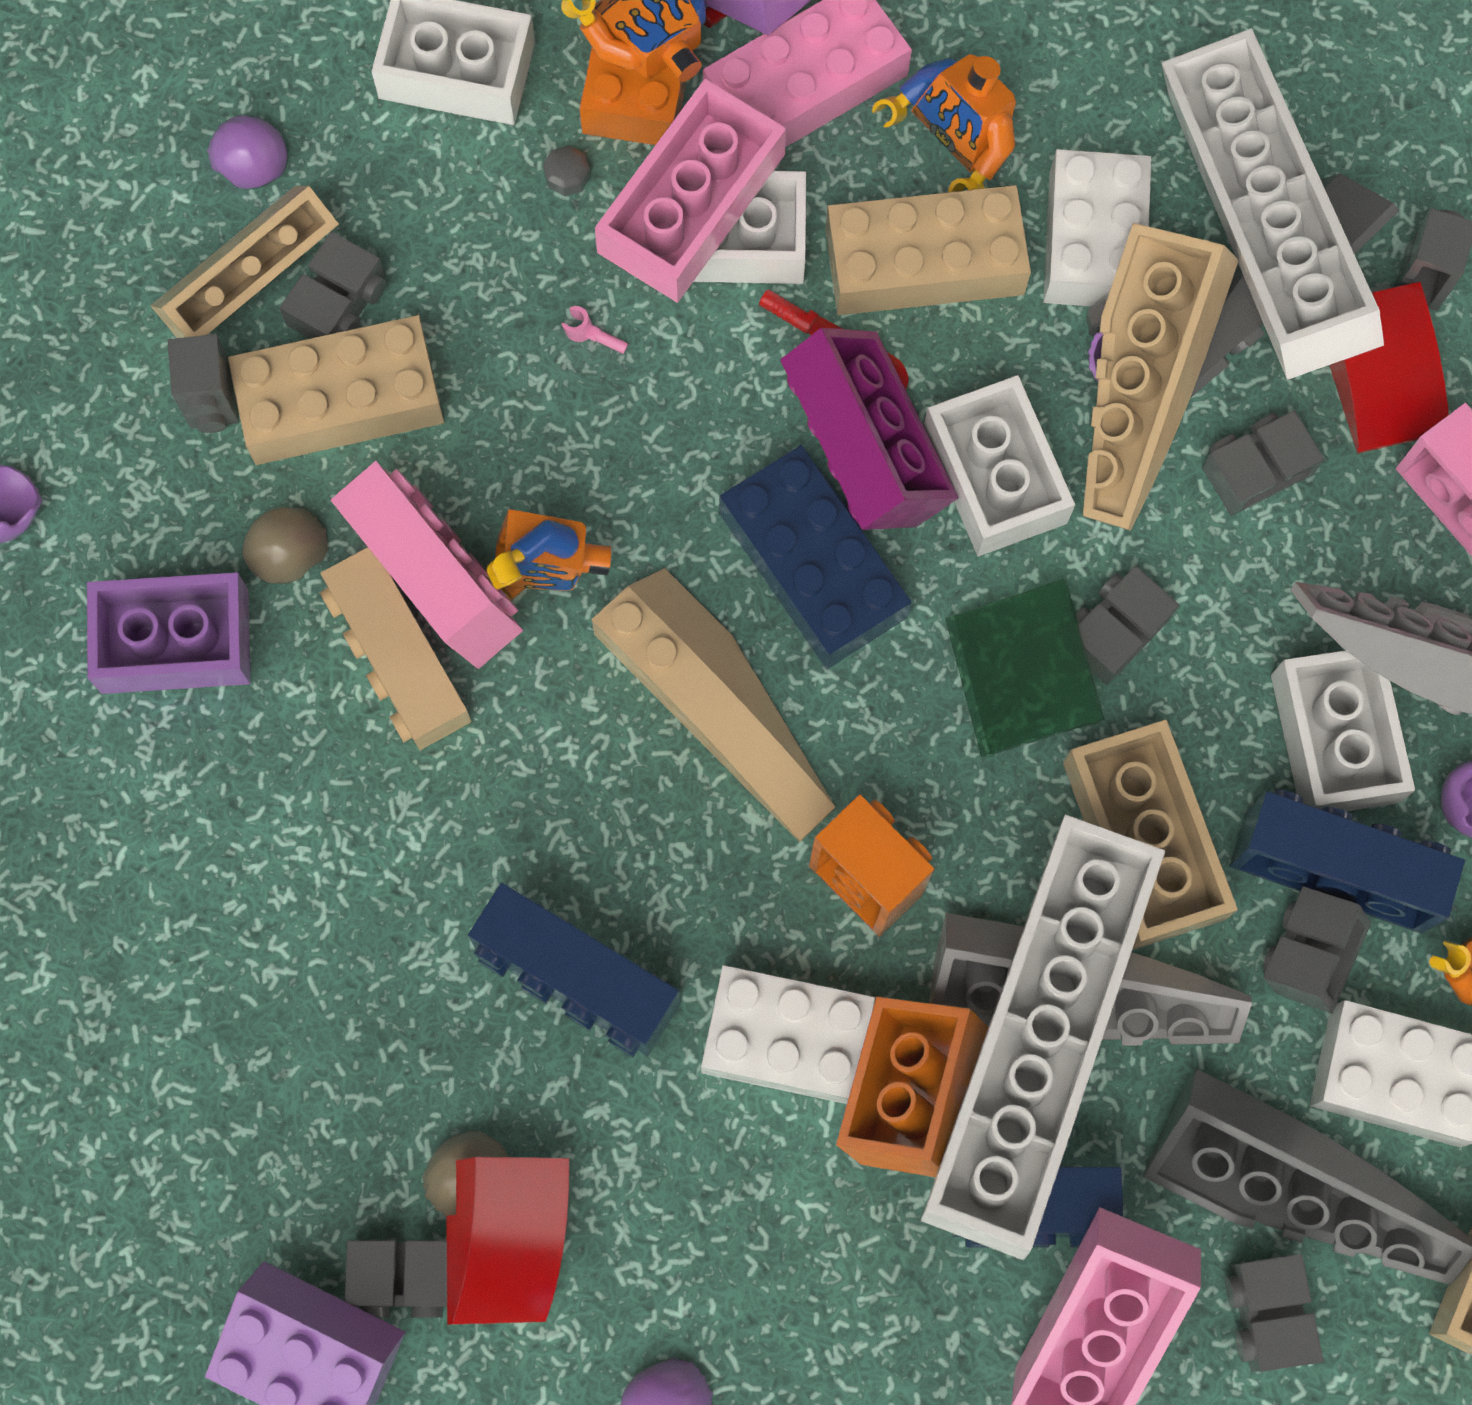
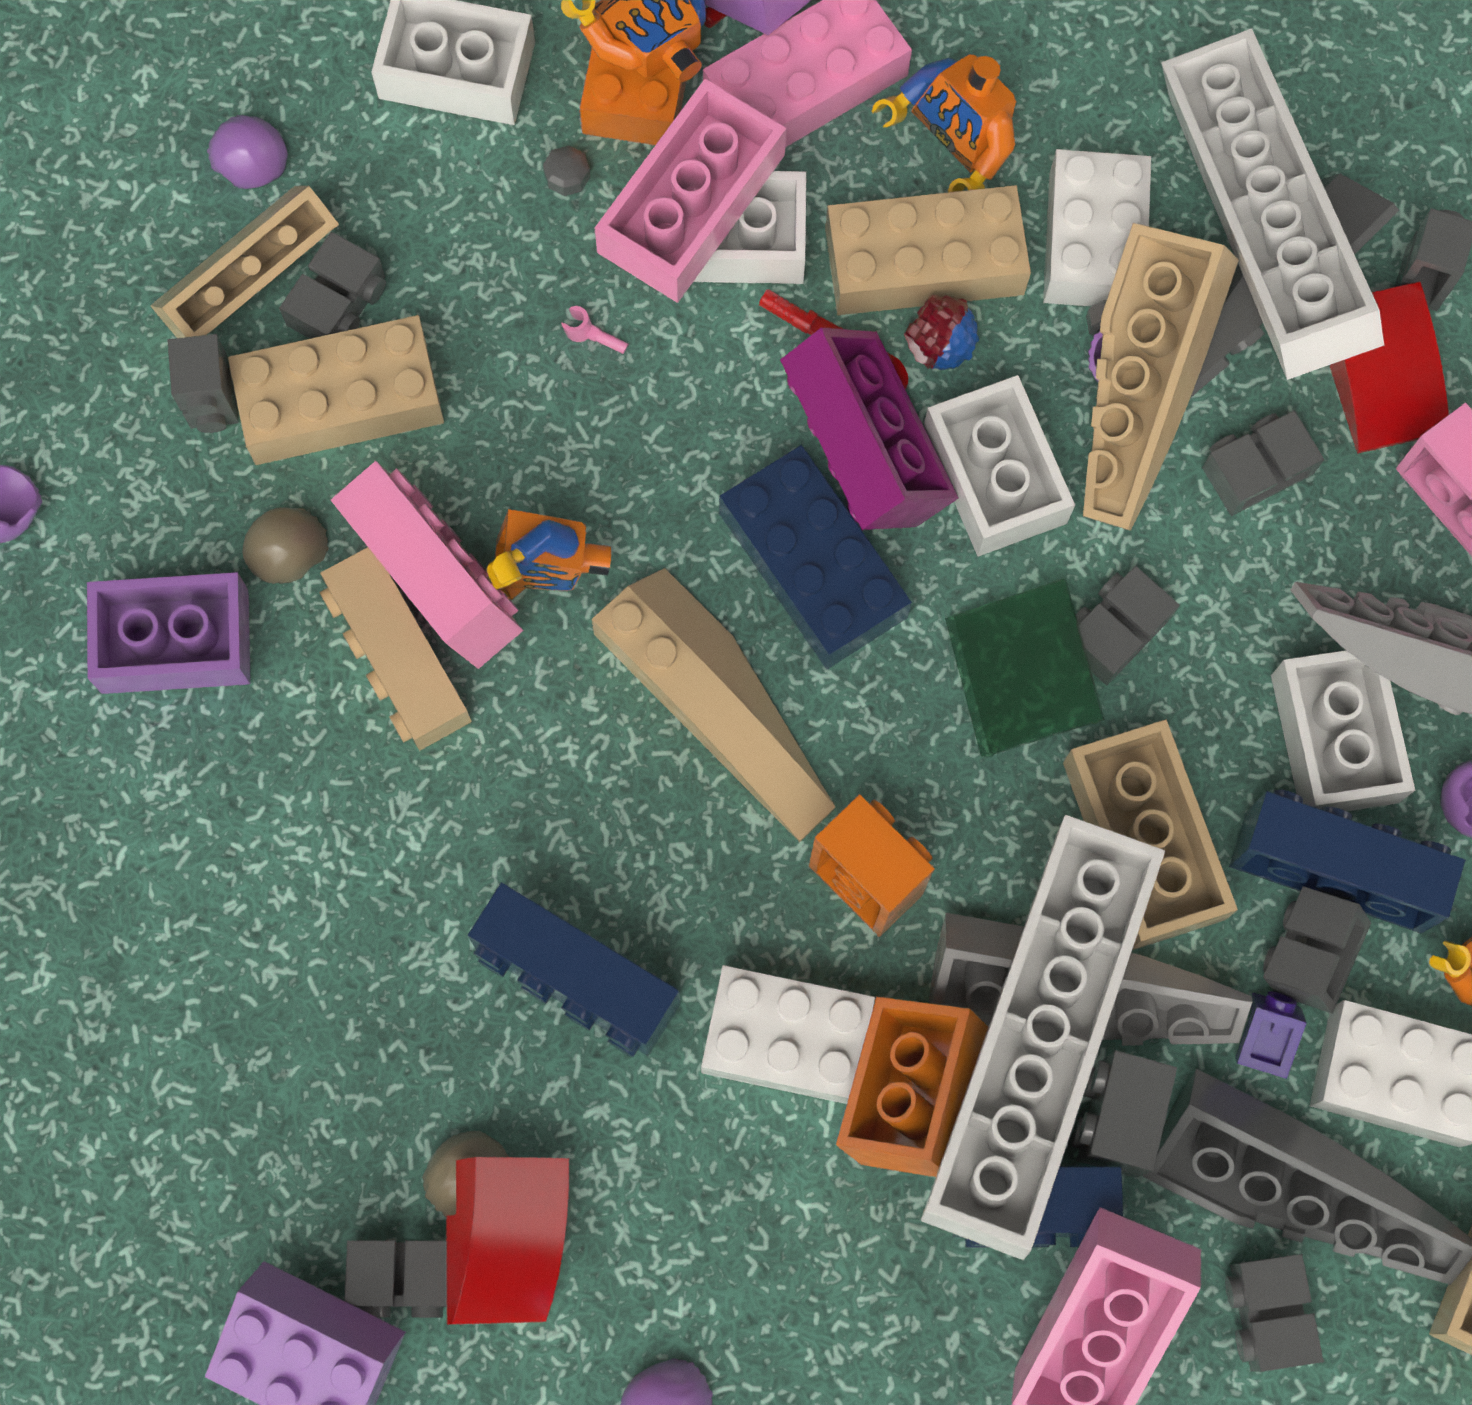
(942, 333): none -> dark red piece
(1124, 1113): none -> dark grey brick
(1272, 1034): none -> bracket

